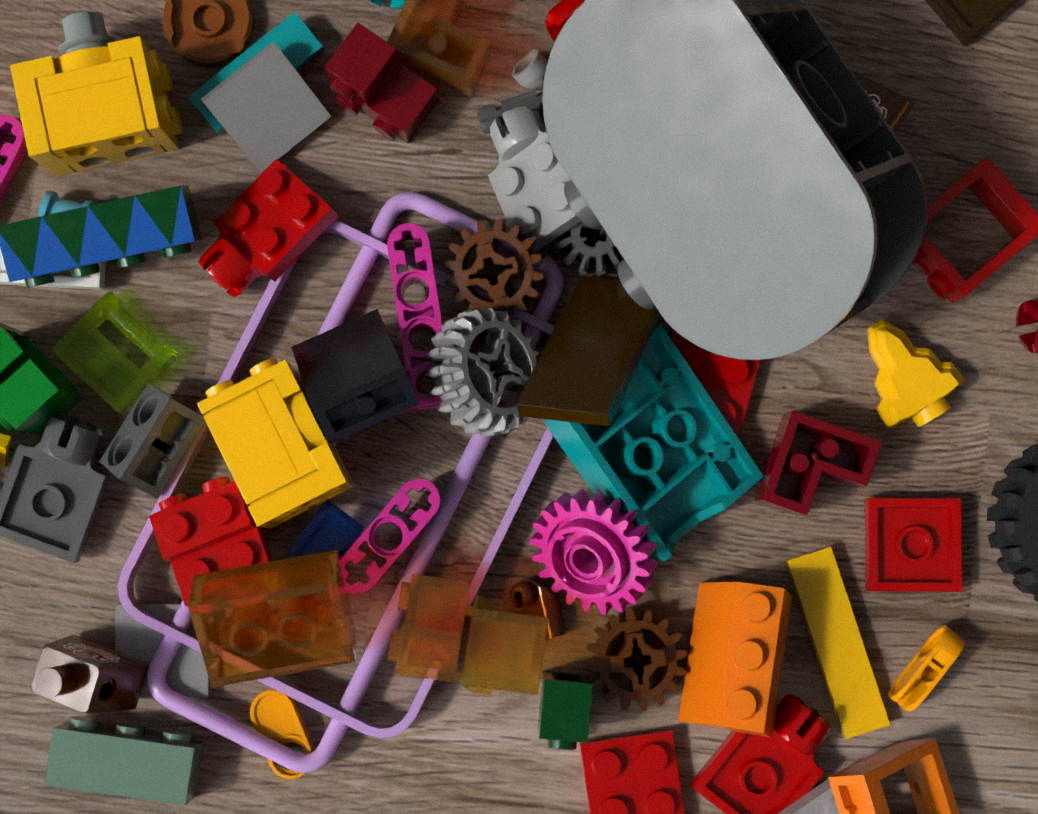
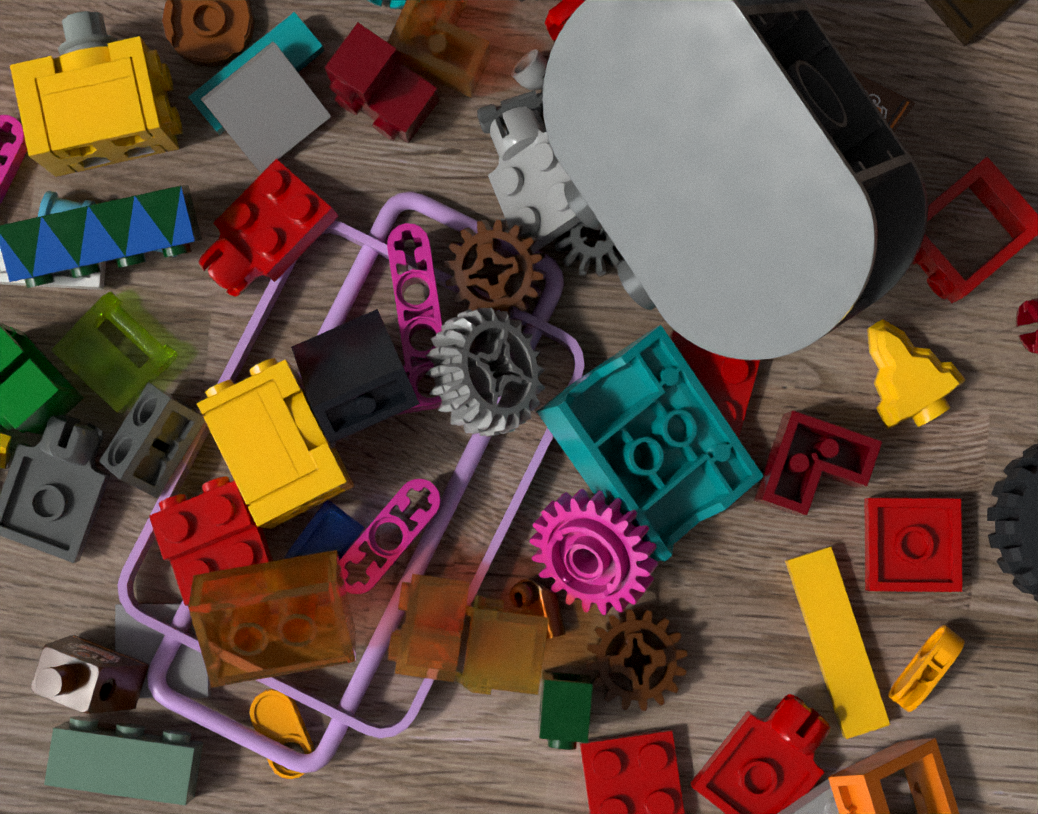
(589, 355): dark brown tile -> none
(736, 657): orange slope -> none

